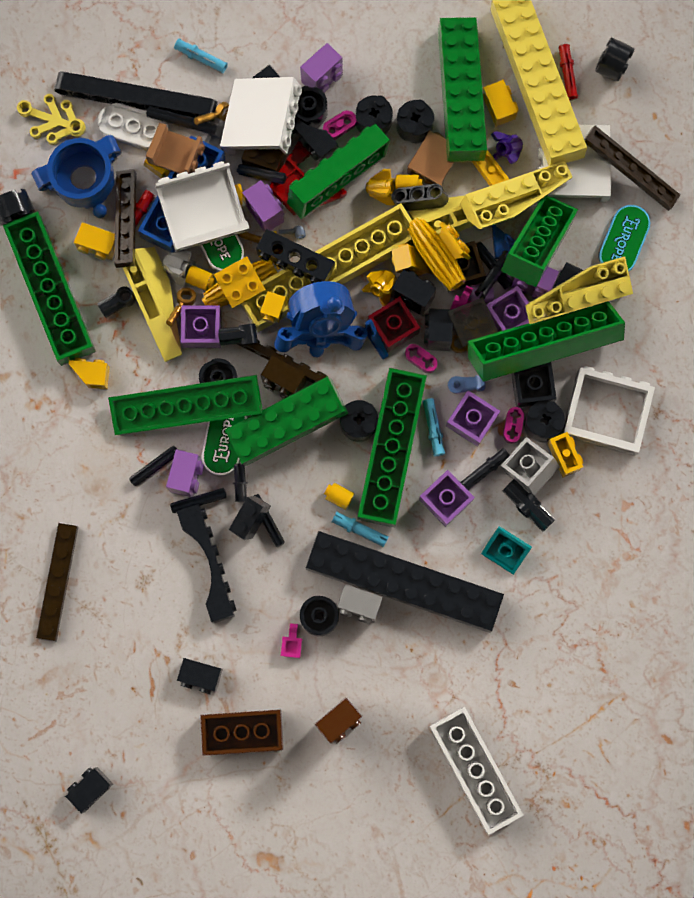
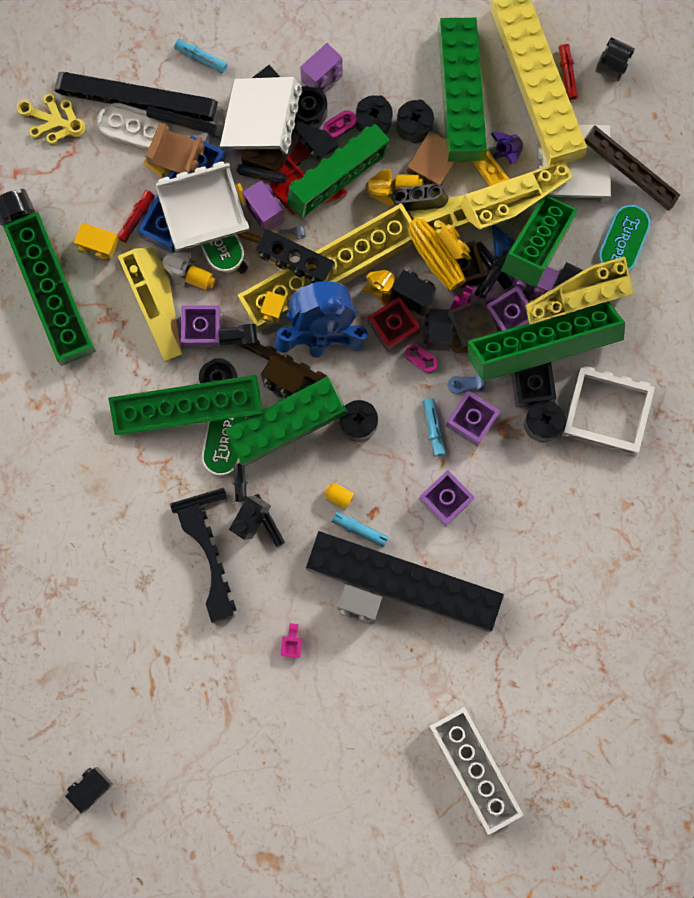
(57, 582): dark brown plate -> none
(73, 155): blue piece -> none
(93, 374): yellow slope -> none
(115, 303): black piece -> none
(125, 218): dark brown plate -> none
(153, 466): black axle -> none
(182, 302): pearl gold piece -> none
(185, 473): medium lavender brick -> none
(200, 675): black brick -> none
(210, 116): pearl gold piece -> none
(238, 283): yellow plate -> none
(241, 732): reddish brown brick -> none
(330, 616): black brick -> none
(338, 721): reddish brown brick -> none
(375, 339): blue tile -> none
(392, 447): green brick -> none
(408, 258): yellow brick -> none
(486, 468): black pin -> none
(499, 103): yellow brick -> none
(506, 550): teal slope -> none
(518, 425): dark pink beam -> none
(528, 505): black piece -> none
(530, 466): light grey brick -> none
(565, 454): yellow brick -> none

